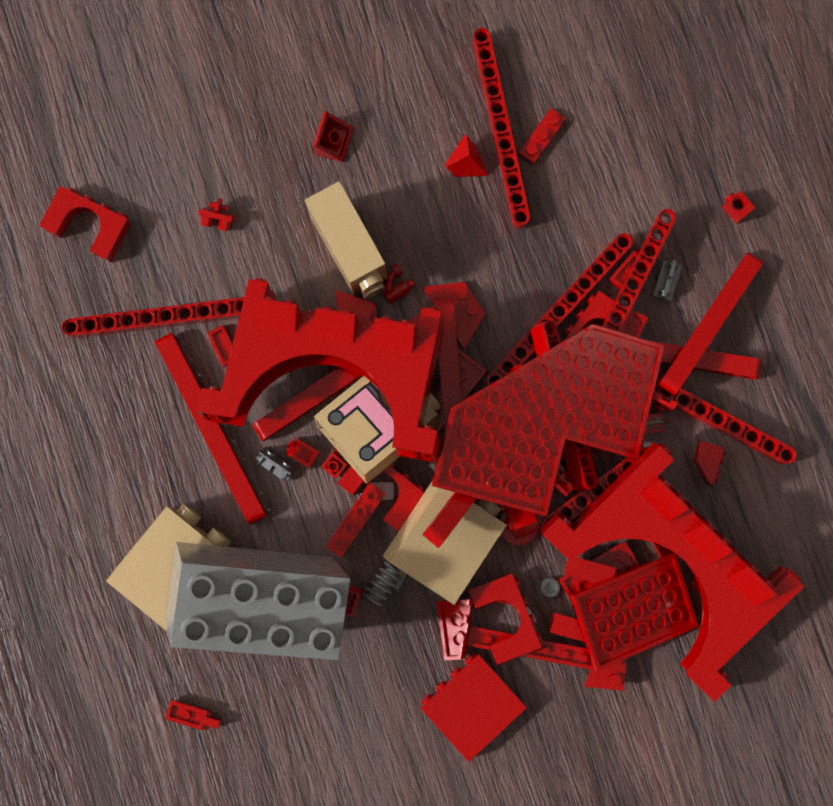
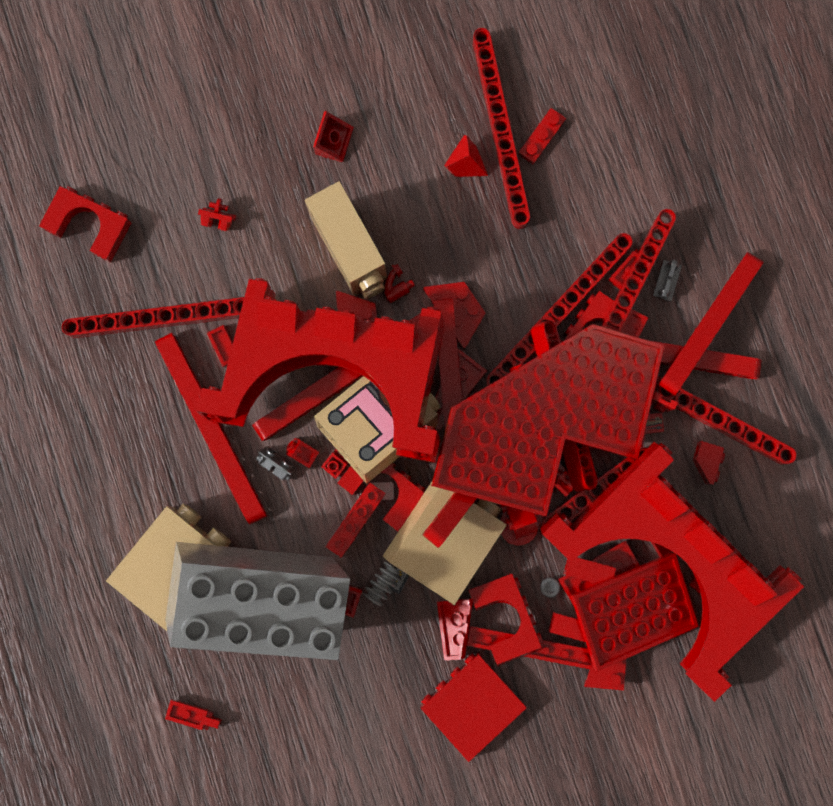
(735, 214): red brick -> none

